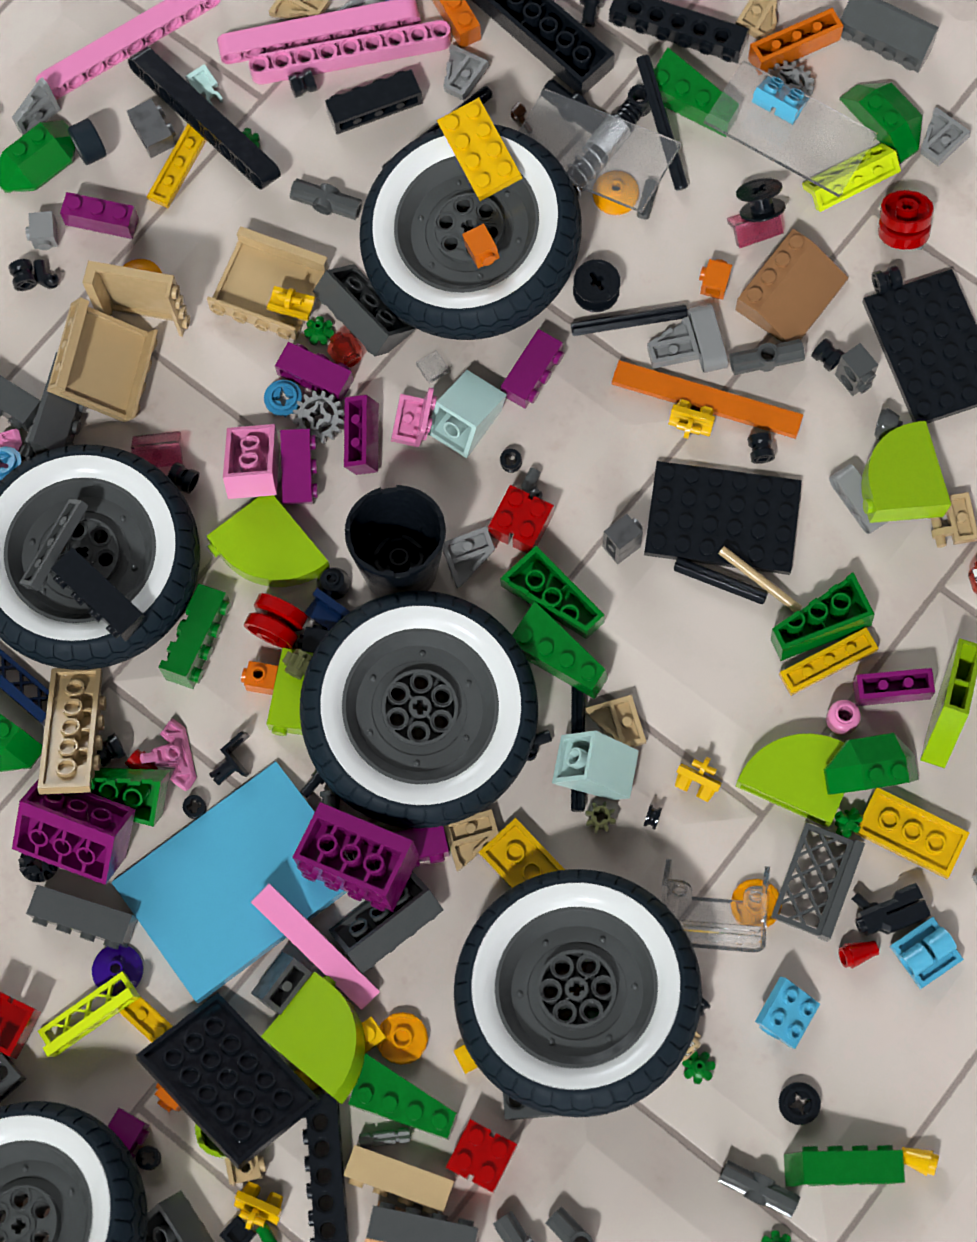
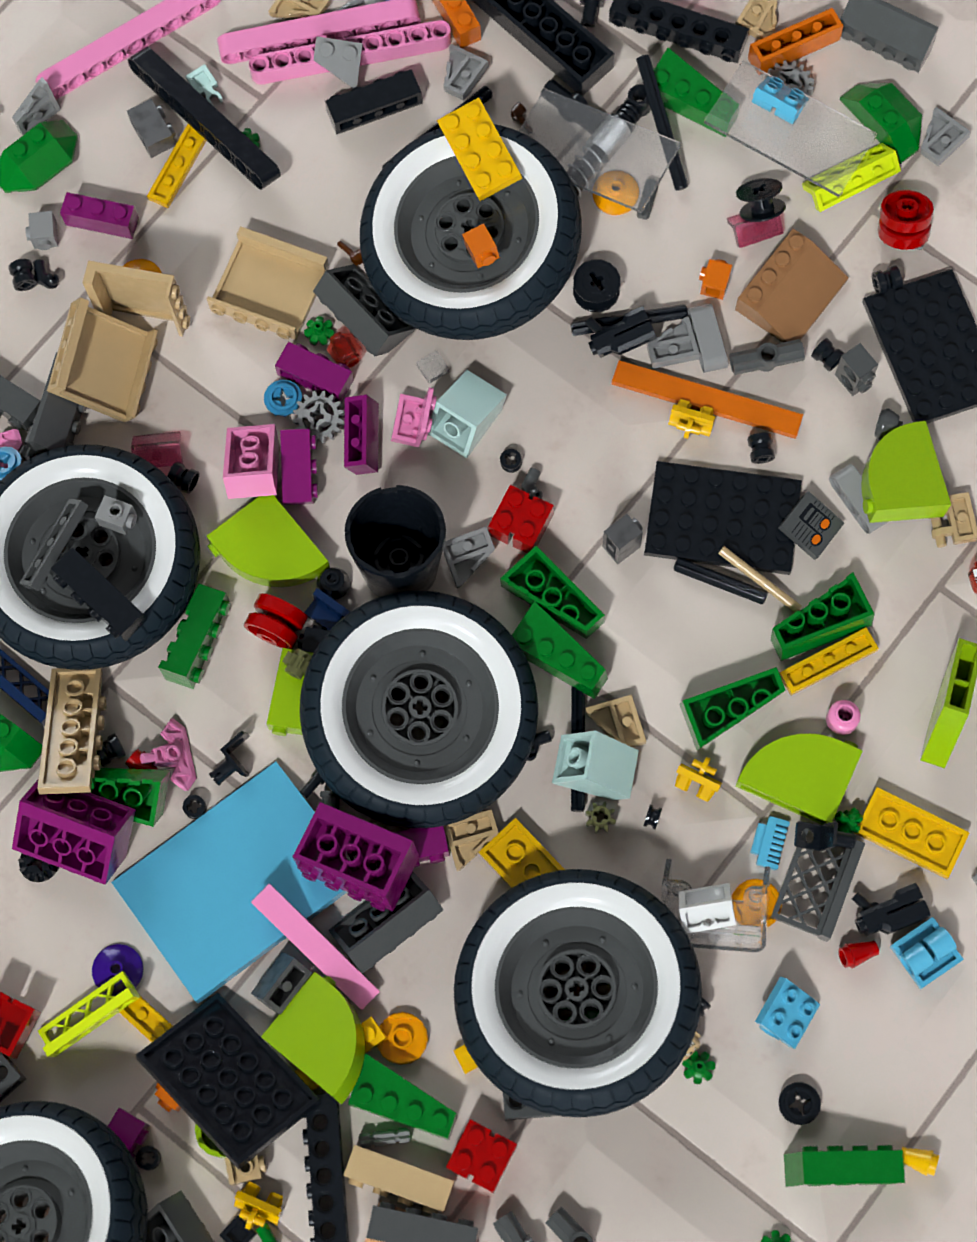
(81, 916): dark grey brick -> none
(87, 141): black wheel -> none
(116, 515): none -> light grey brick
(259, 677): orange brick -> none
(291, 303): yellow hips -> none
(297, 84): black wheel -> none
(326, 199): dark grey piece -> none
(339, 58): none -> light grey wing
(355, 257): none -> reddish brown hand
(532, 369): magenta brick -> none
(621, 337): none -> black piece
(704, 903): none -> white window
(724, 707): none -> green wedge
(759, 1188): dark grey piece -> none
(763, 842): none -> medium azure piece
(811, 525): none -> dark grey tile
(824, 835): none -> black bracket
(870, 764): green wedge -> none
(893, 687): magenta brick -> none

